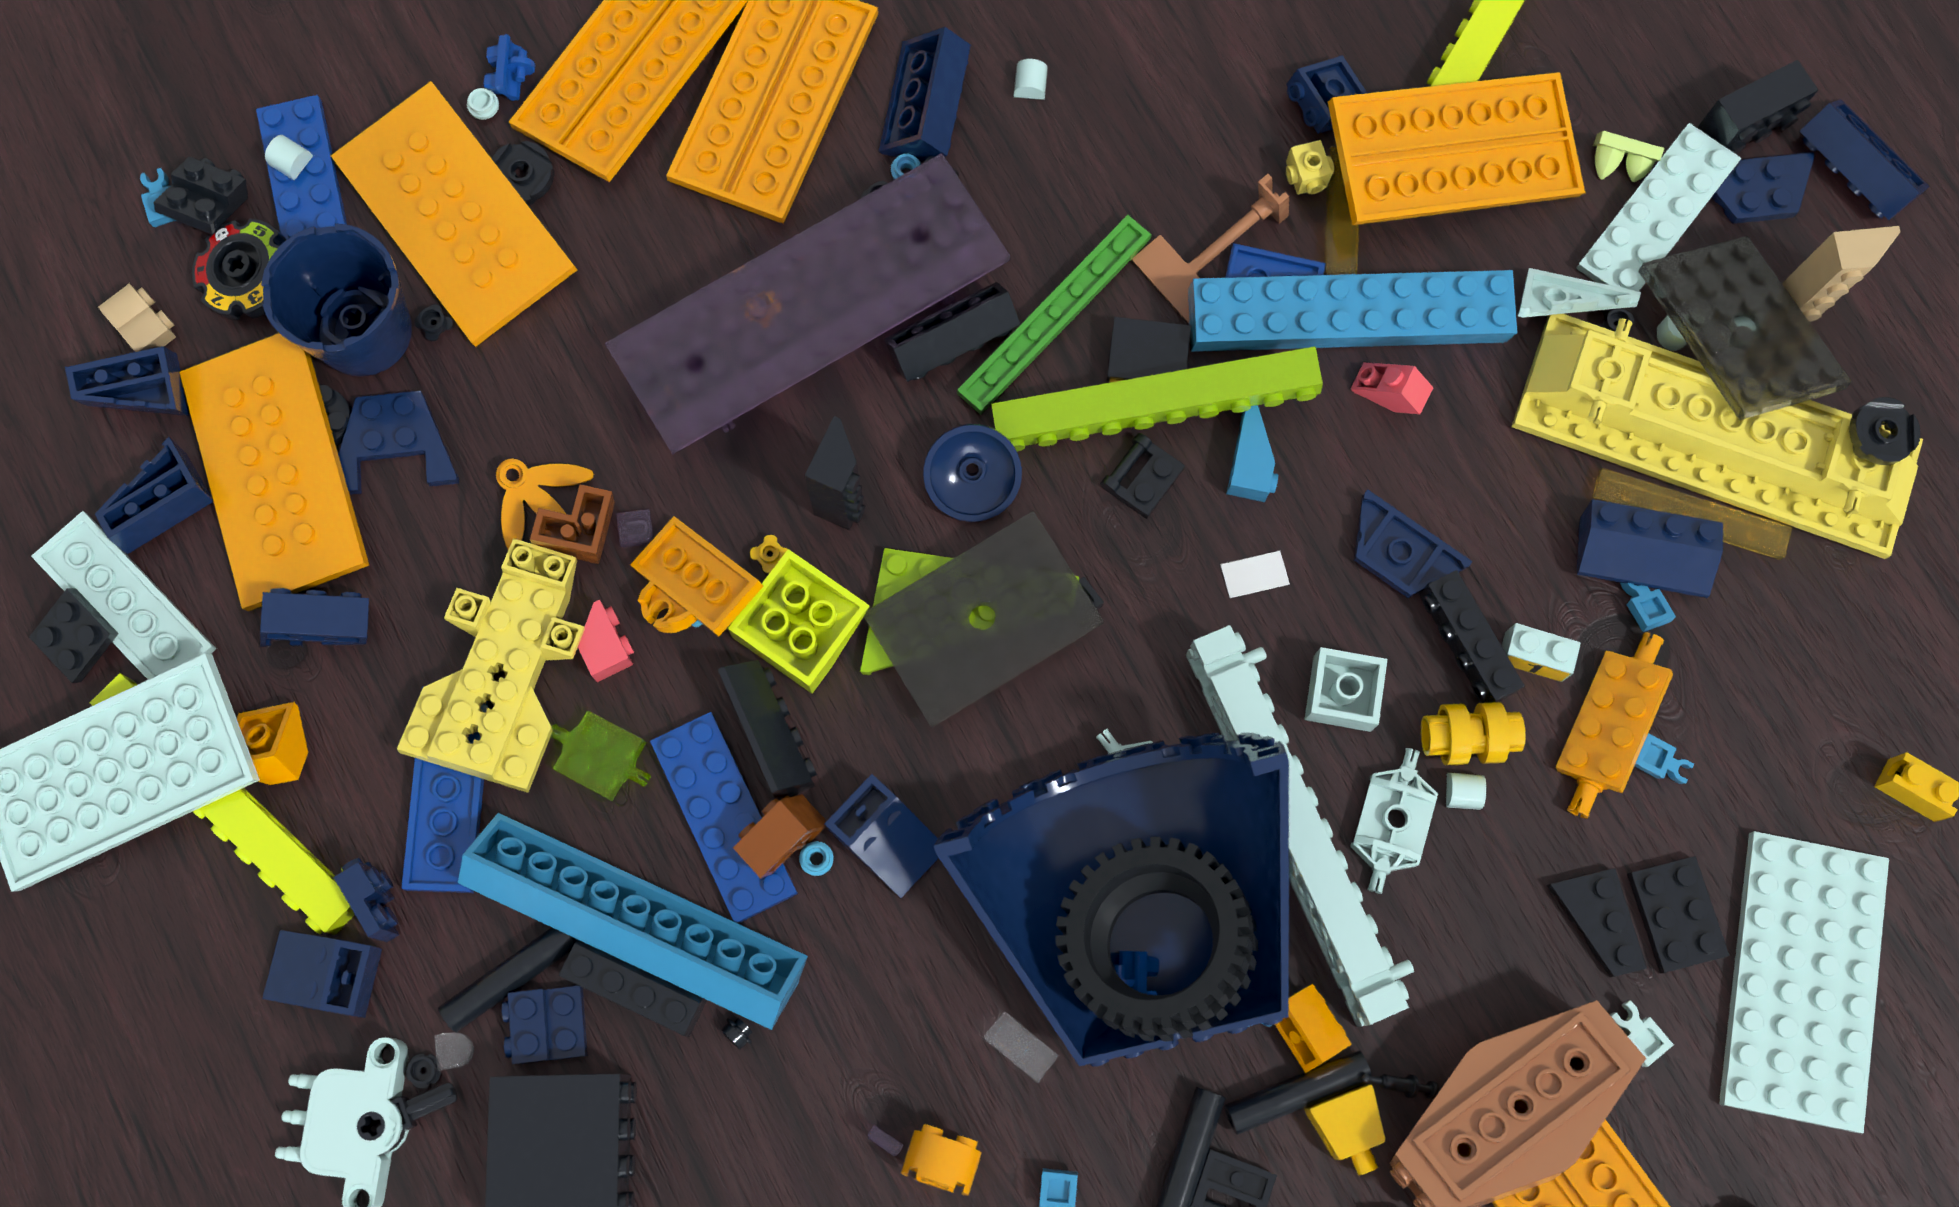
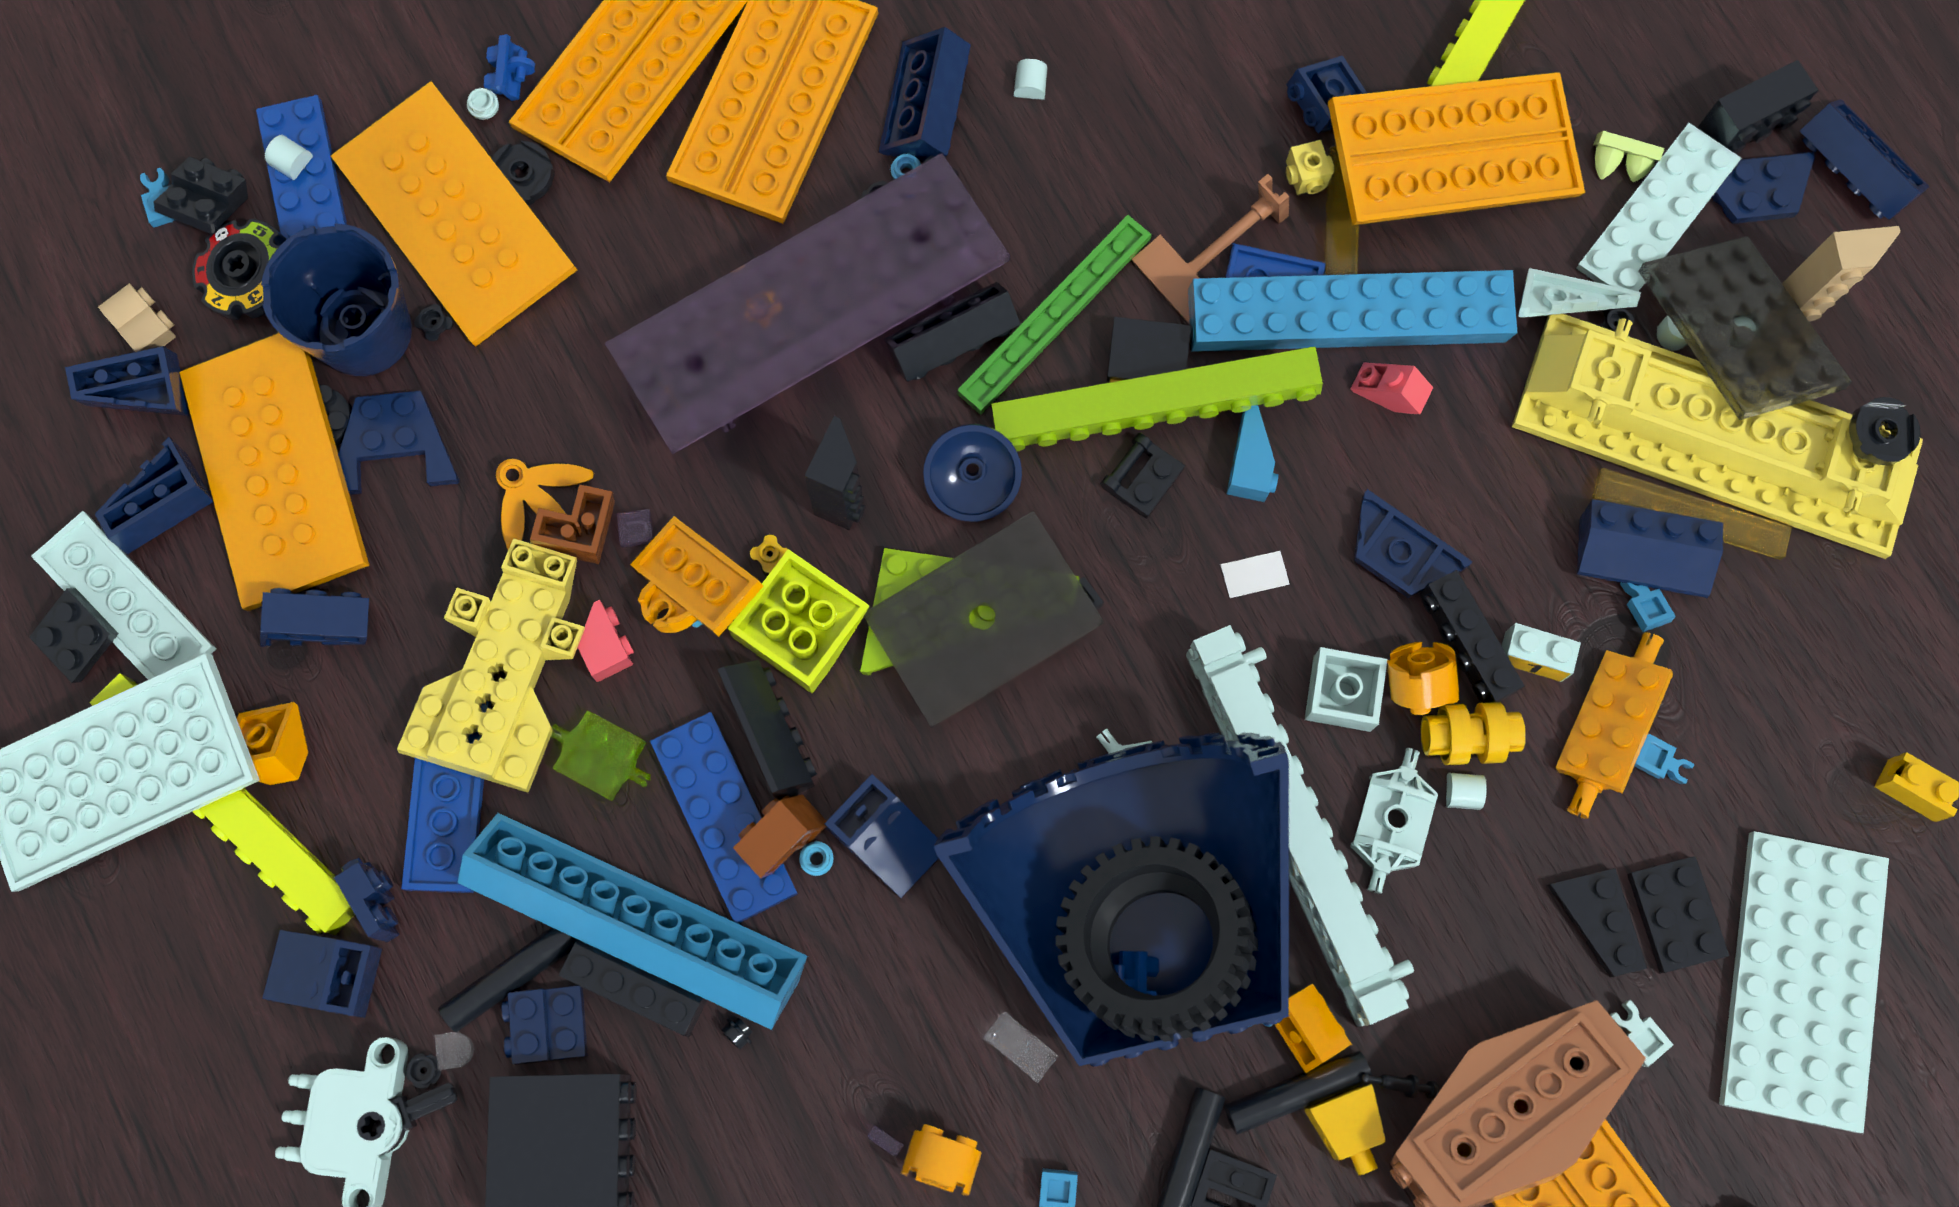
(1423, 676): none -> light orange brick

